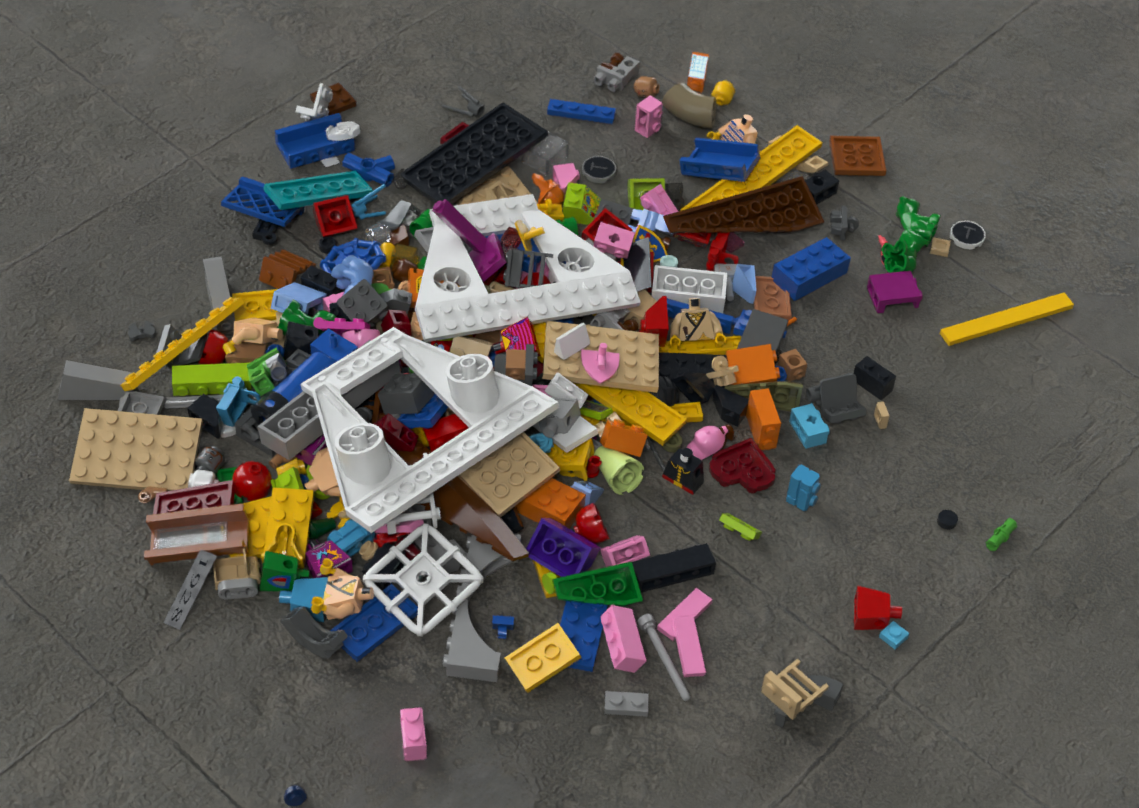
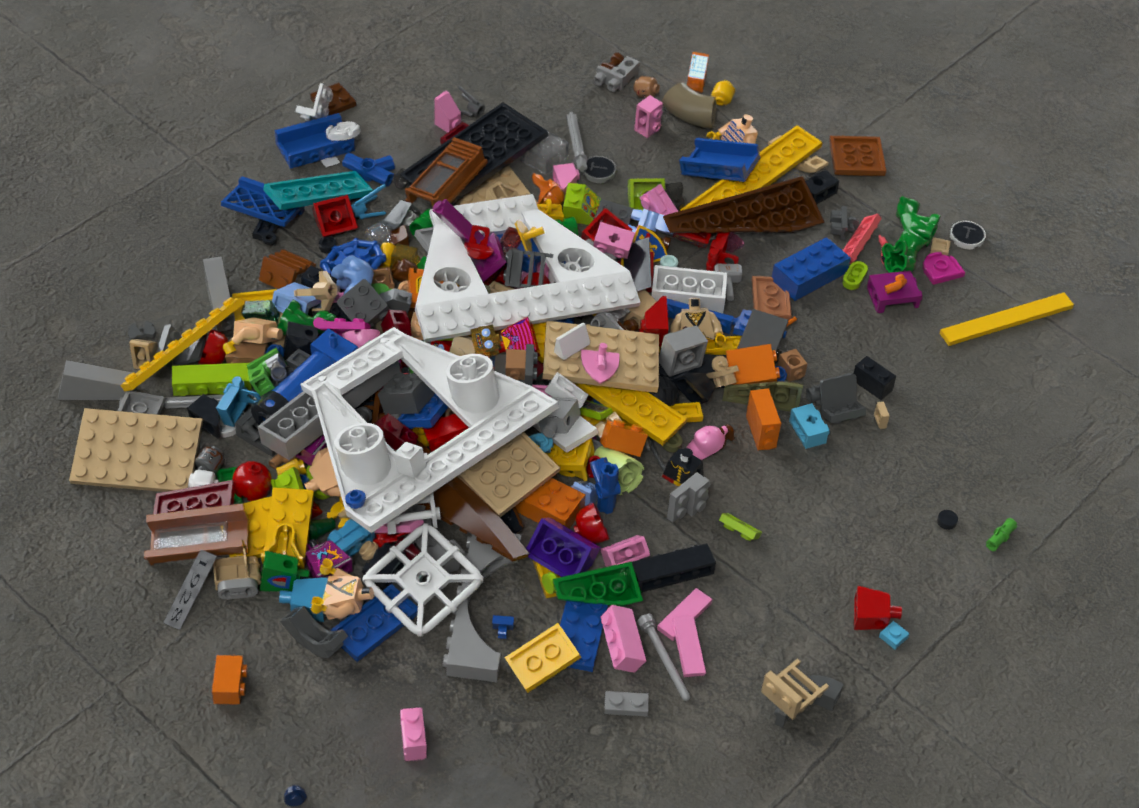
(142, 351): none -> tan slope
(149, 493): medium nougat arm -> none
(228, 679): none -> orange brick
(261, 309): none -> clear green piece
(323, 290): none -> tan piece
(355, 499): none -> blue plate
(410, 459): none -> white brick
(446, 112): none -> bright pink slope
(448, 173): none -> dark orange piece
(478, 250): none -> red piece
(485, 341): none -> clear yellow head
(580, 158): none -> light grey axle
(581, 111): blue plate -> none
(606, 484): none -> blue piece
(682, 350): none -> light grey brick
(688, 497): none -> light grey plate
(730, 406): black slope -> none
(744, 282): light blue slope -> none
(744, 465): dark red plate -> none
(803, 488): dark azure brick -> none
(855, 275): none -> lime plate
(861, 236): none -> coral plate
(900, 282): none -> orange arm
(941, 268): none -> dark pink tile

